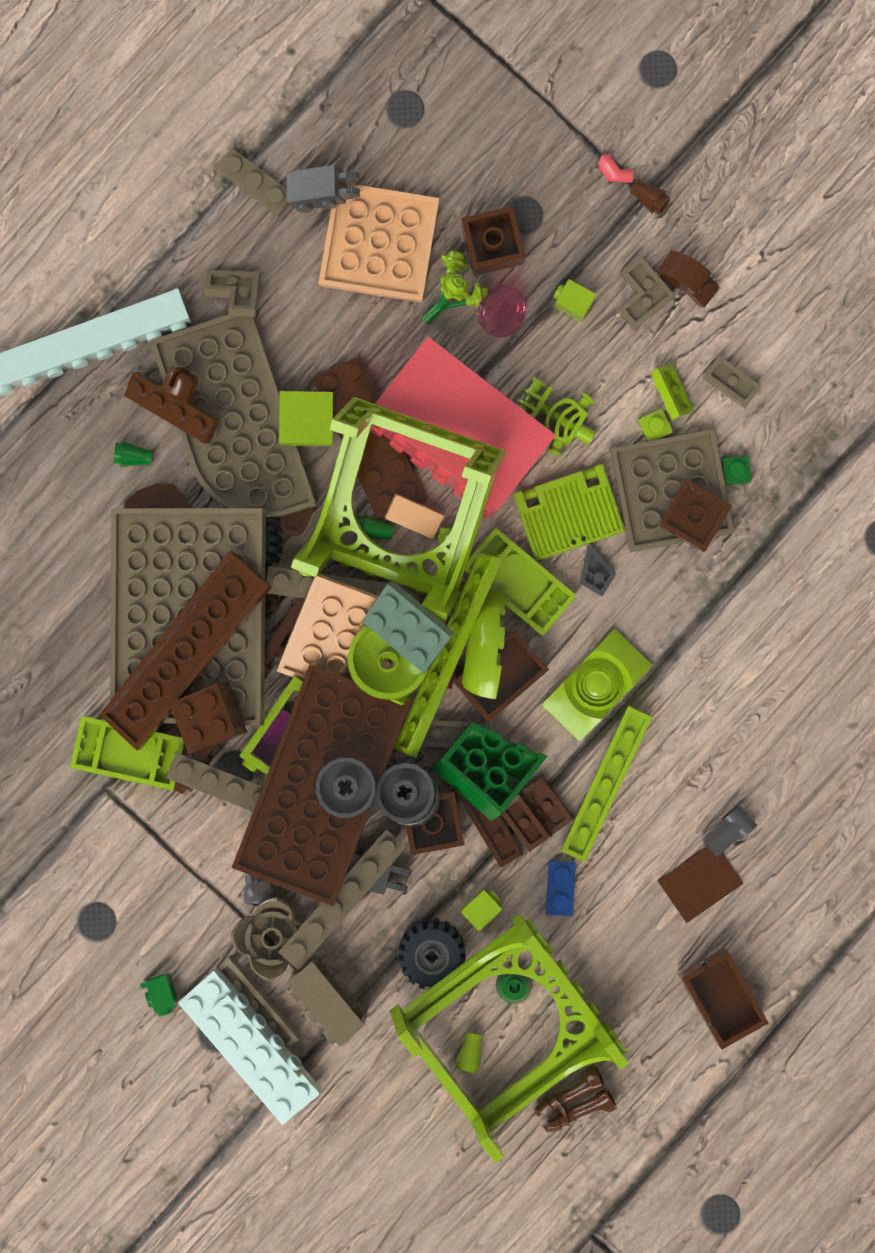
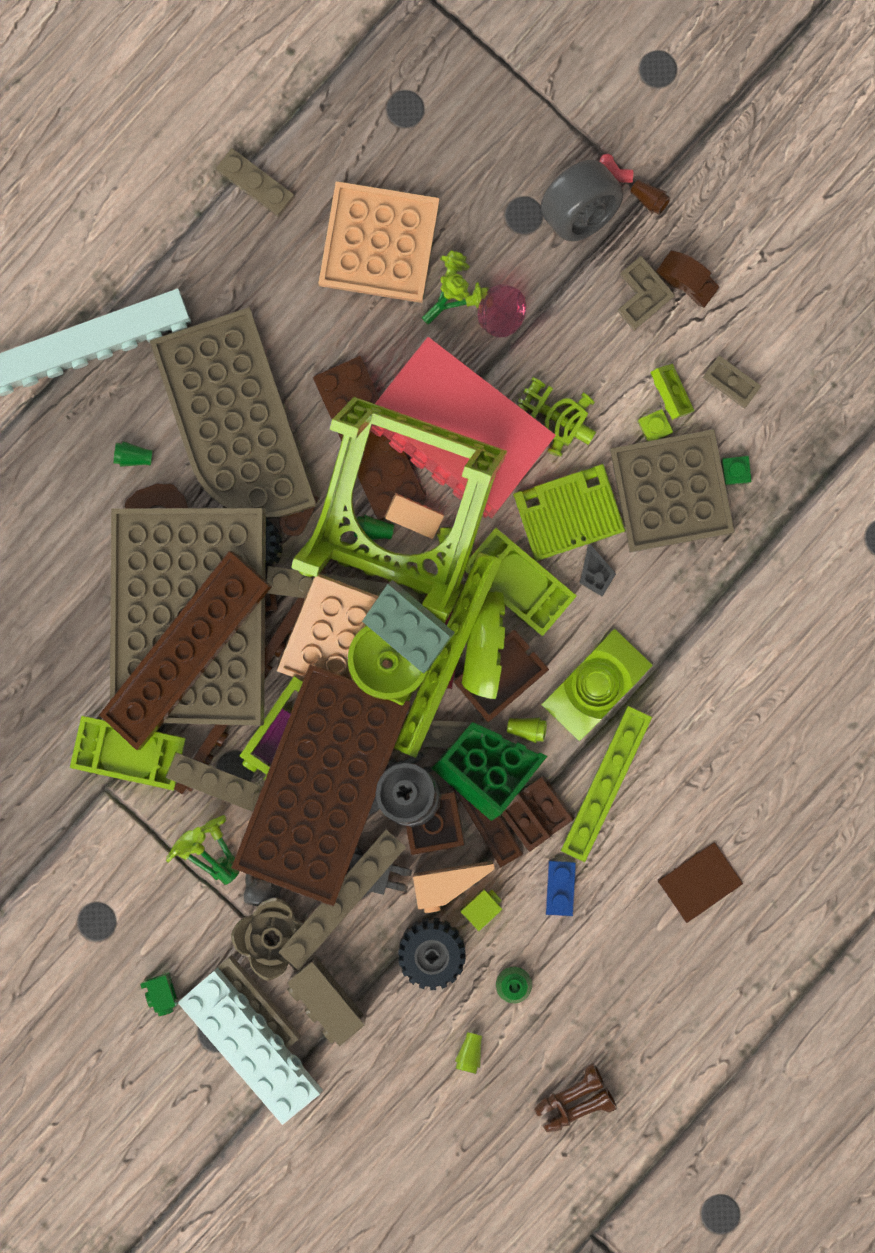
(173, 402): reddish brown plate -> none
(192, 842): none -> plant
(208, 717): reddish brown brick -> none
(239, 286): dark tan plate -> none
(305, 418): lime tile -> none
(320, 188): dark grey hinge -> none
(329, 787): dark grey wheel -> none
(442, 885): none -> light nougat slope
(493, 241): reddish brown brick -> none
(528, 728): none -> lime cone
(574, 300): lime brick -> none
(581, 200): none -> dark grey wheel
(591, 1045): lime arch -> none
(695, 515): reddish brown plate -> none
(723, 998): reddish brown piece -> none
(734, 827): dark grey piece -> none

